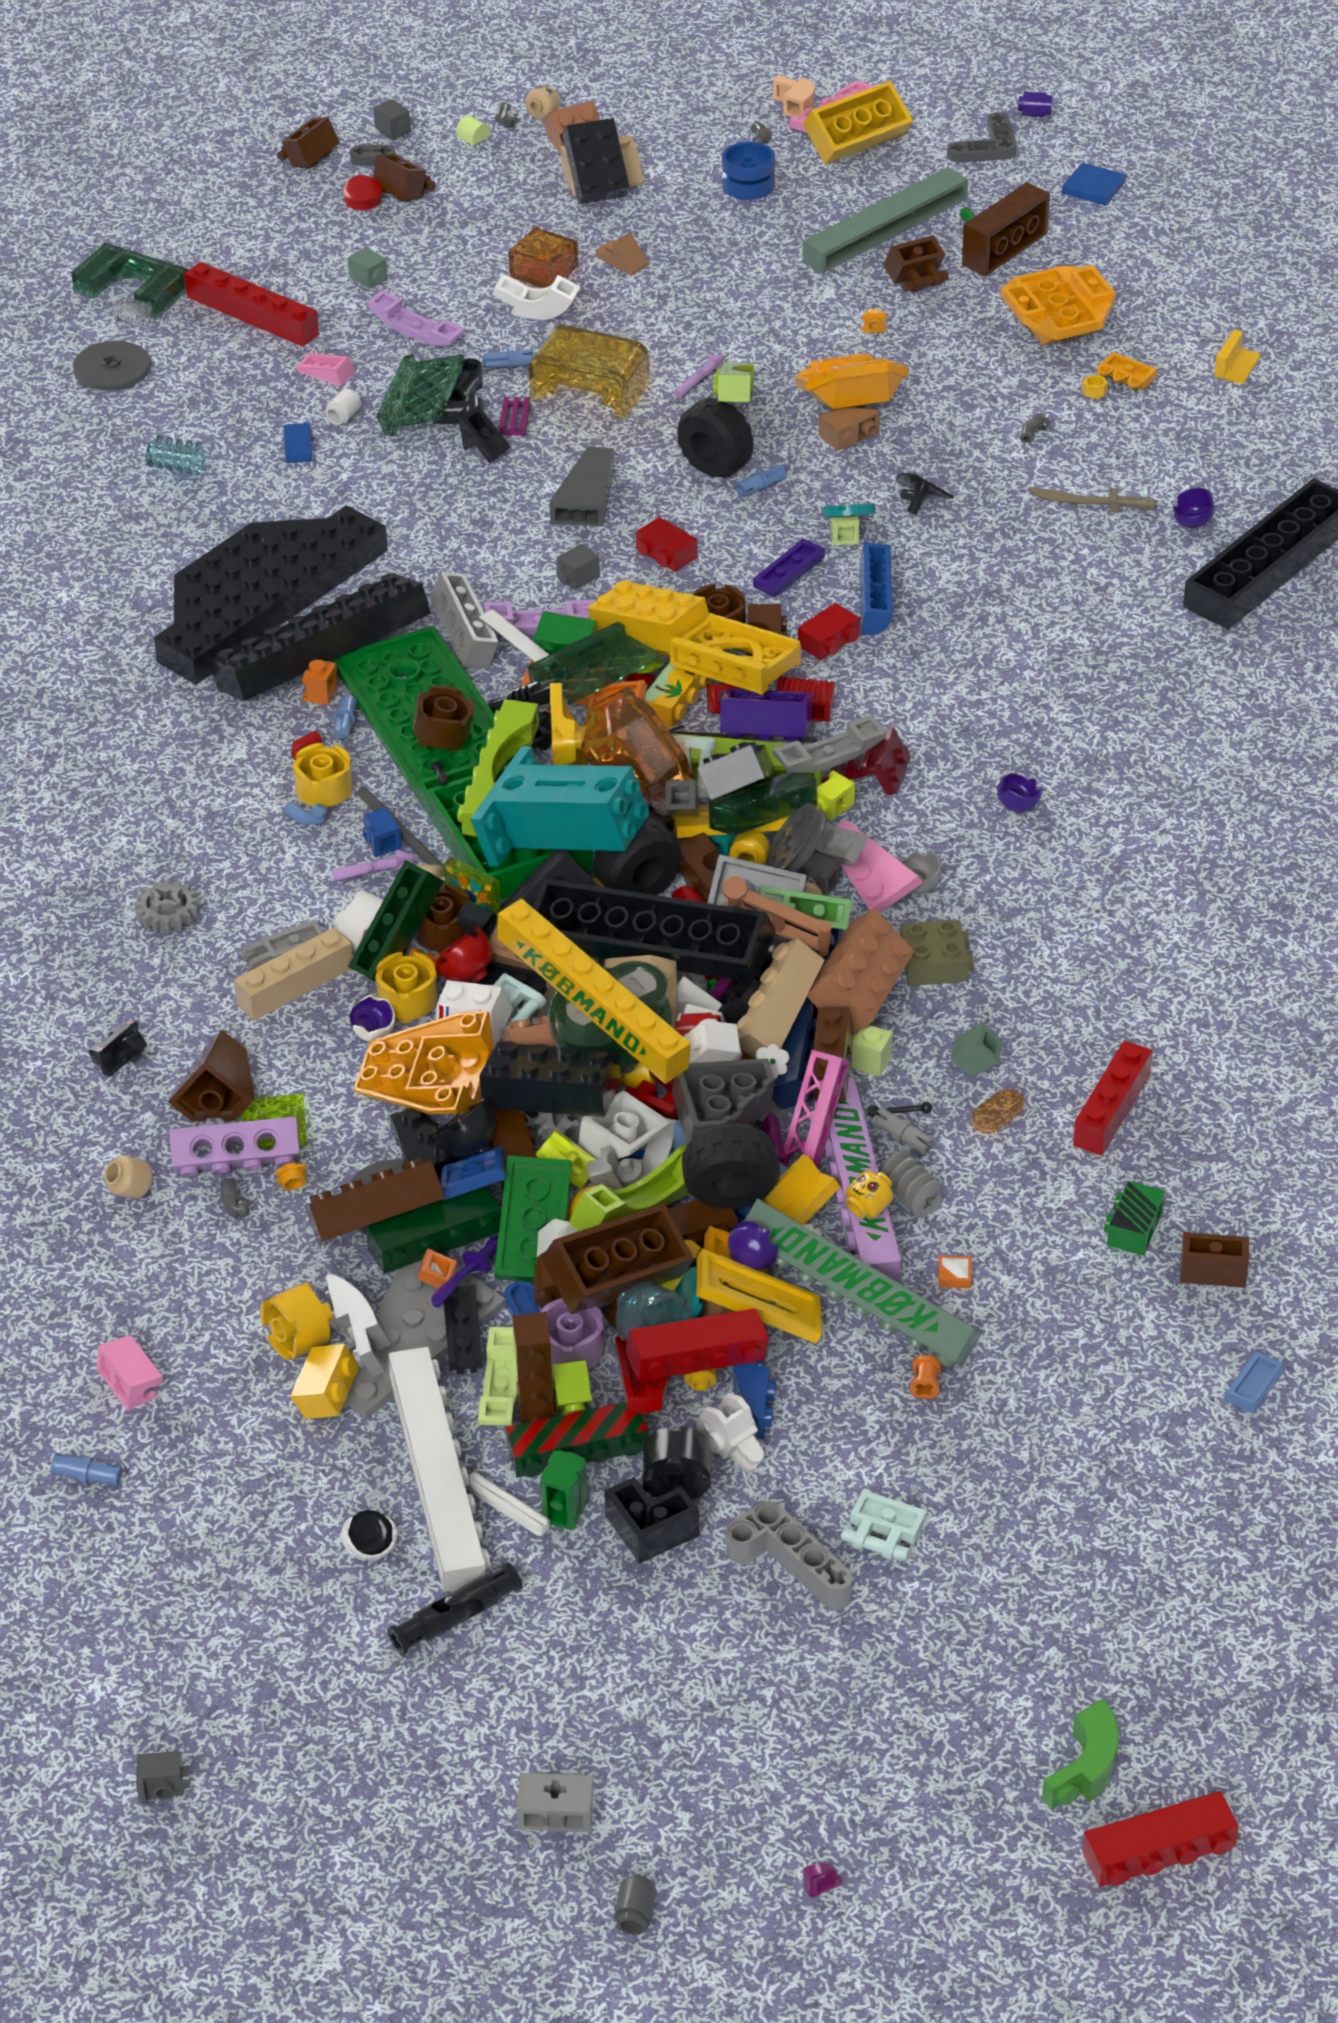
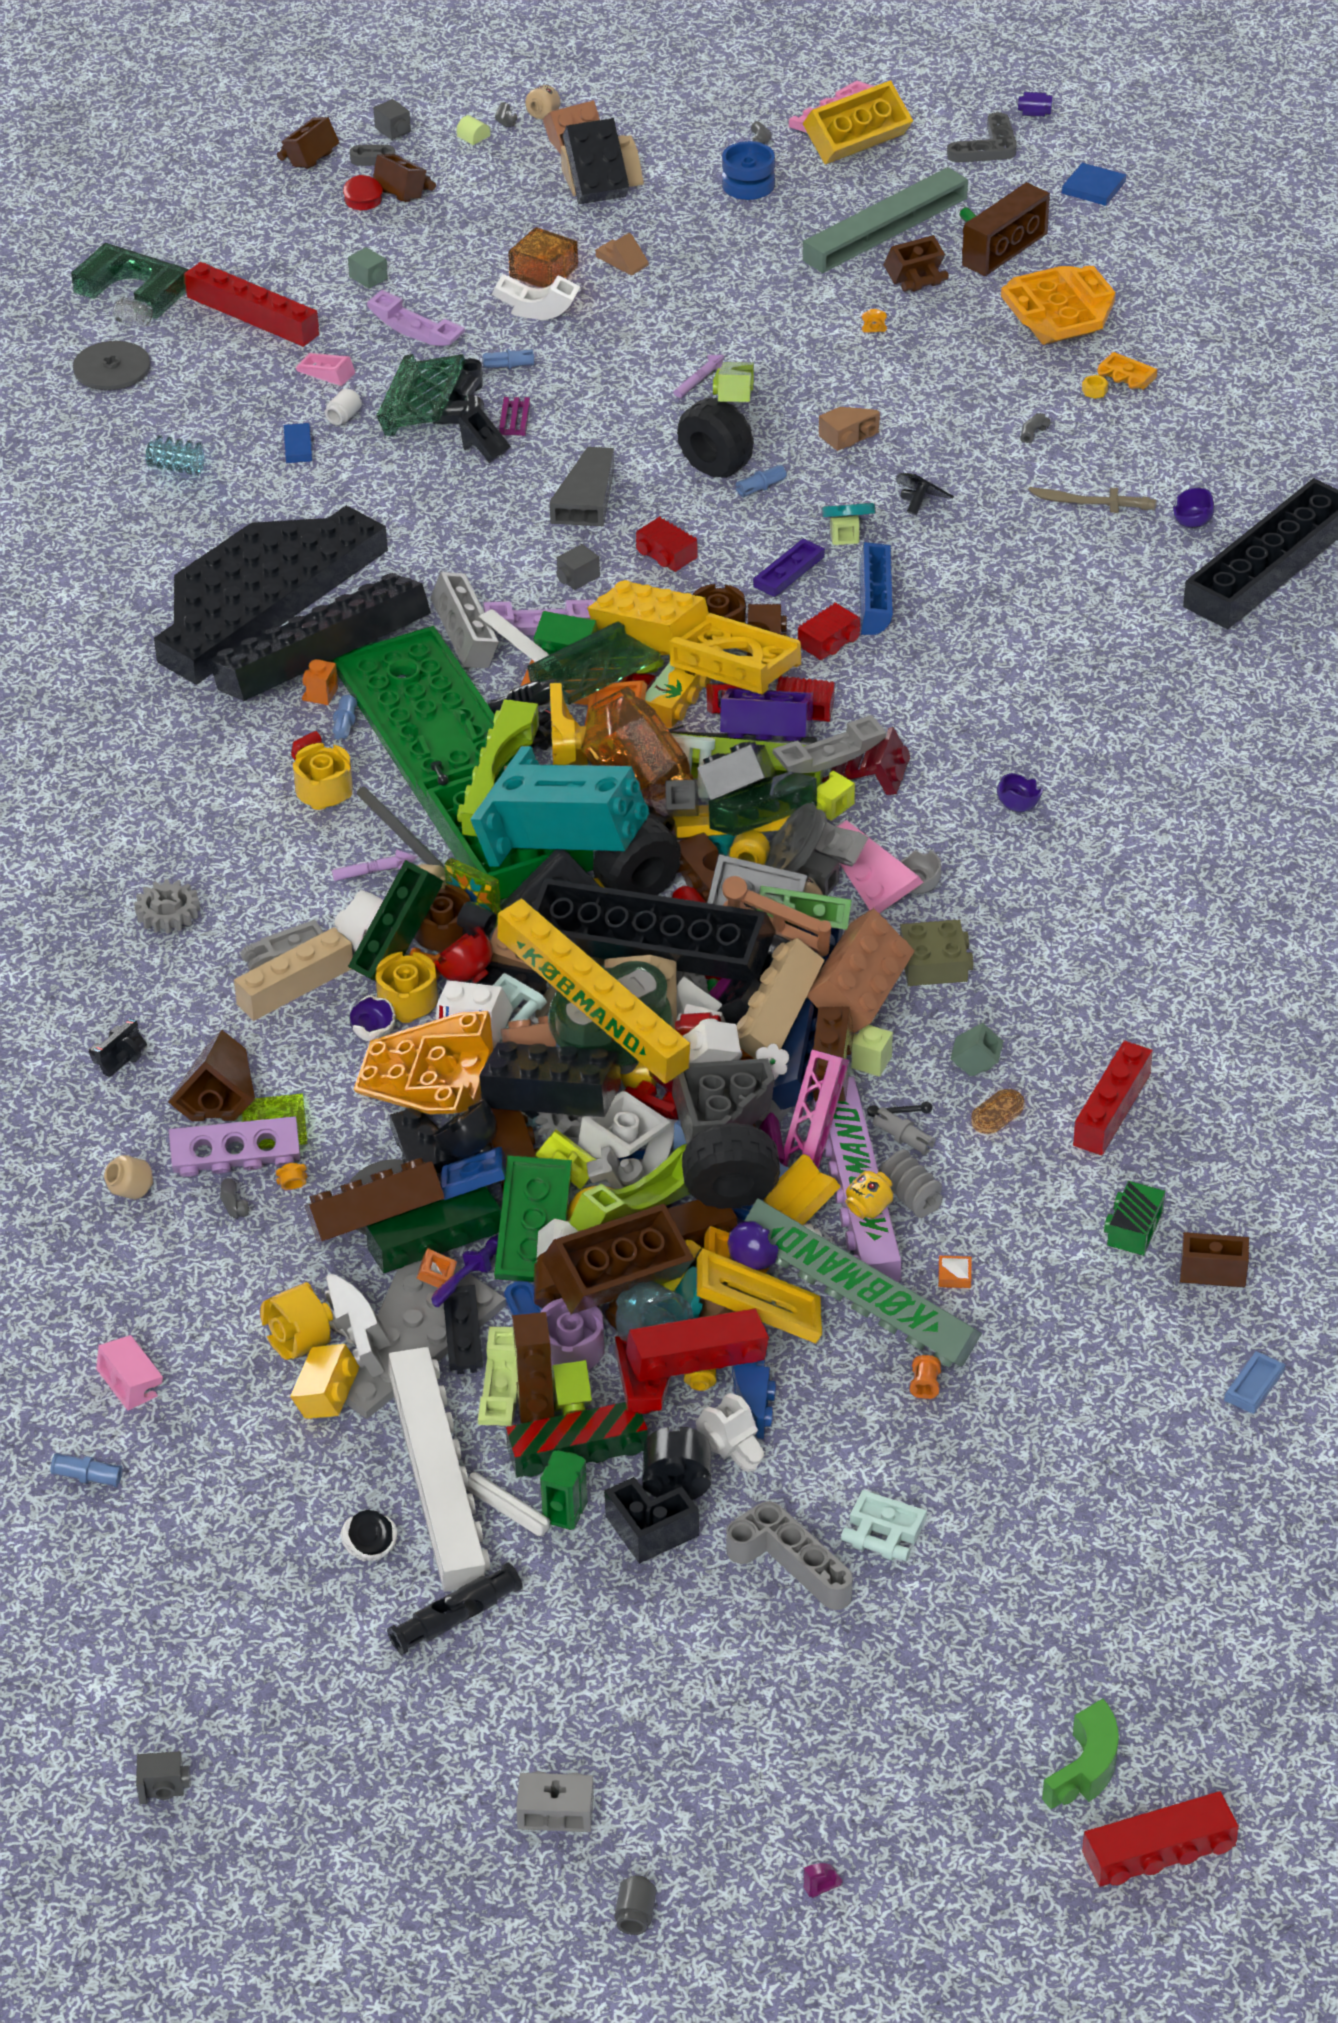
(306, 817): medium blue arm -> none
(382, 832): blue brick -> none
(443, 718): reddish brown brick -> none
(591, 363): clear yellow windscreen -> none
(794, 95): light nougat brick -> none
(851, 380): light orange piece -> none
(1233, 361): yellow panel -> none

